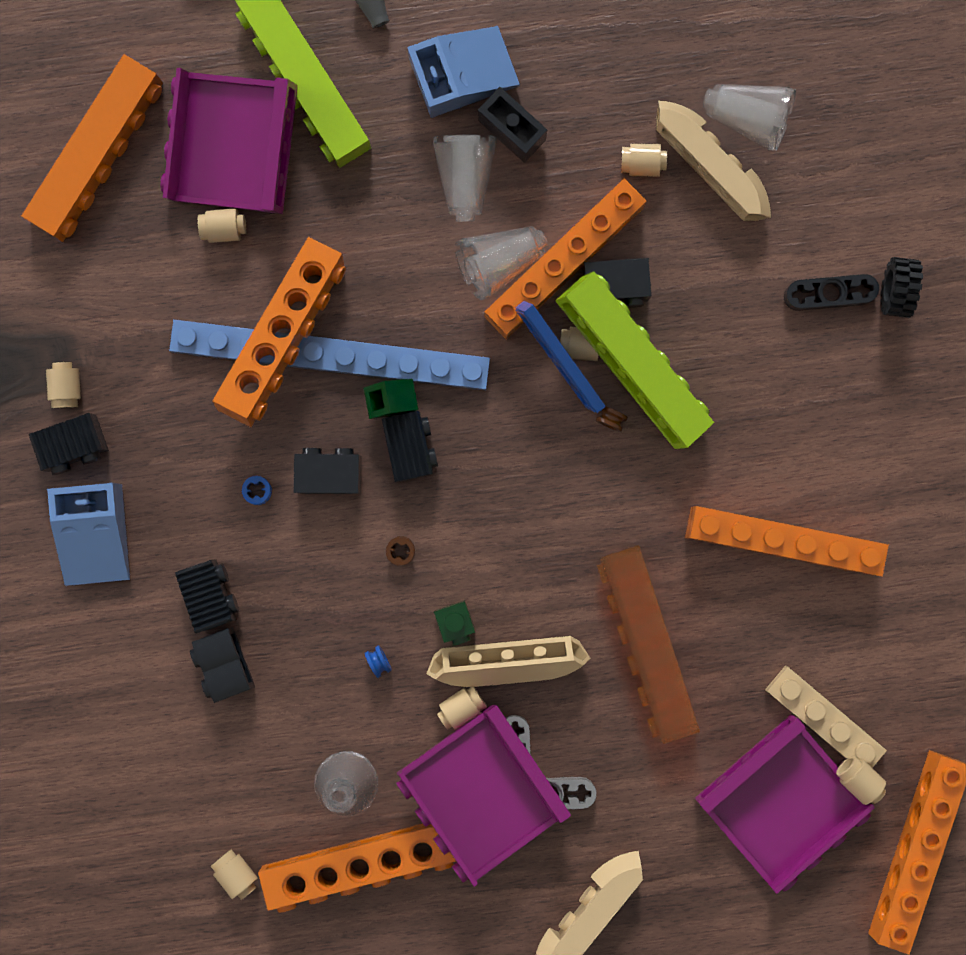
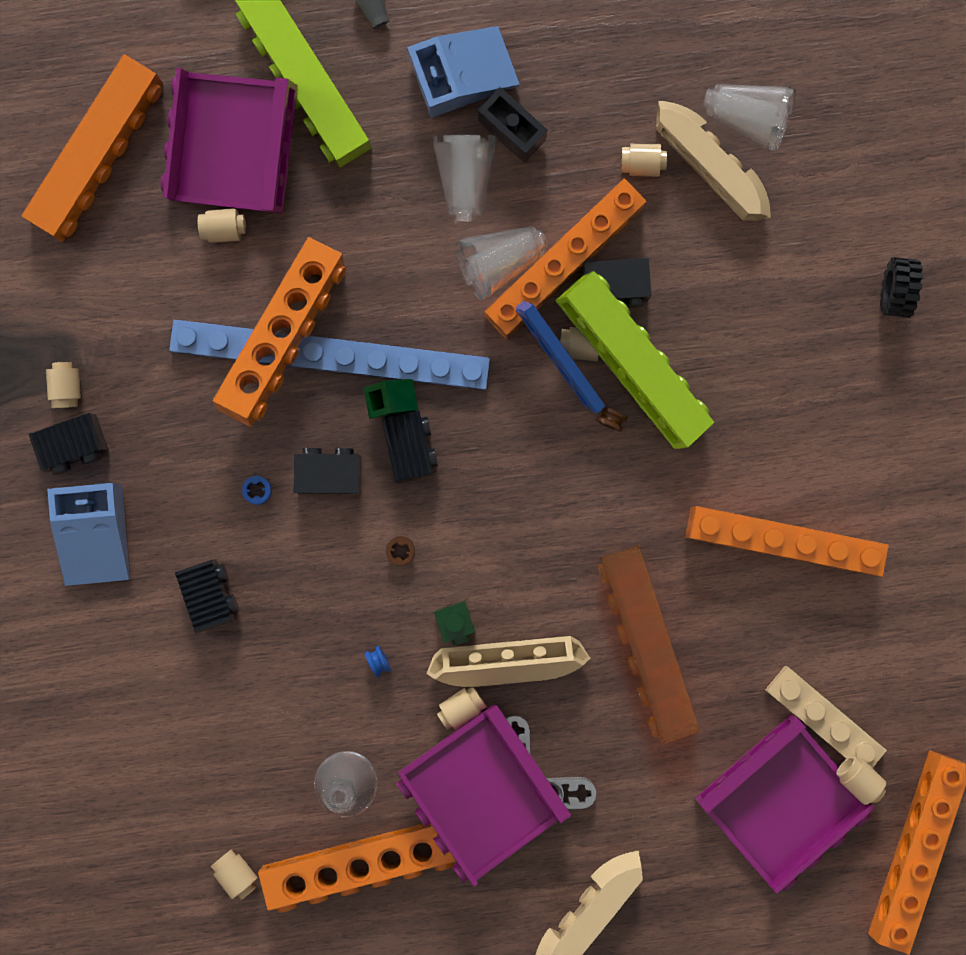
(221, 665): black brick -> none
(853, 281): black beam -> none

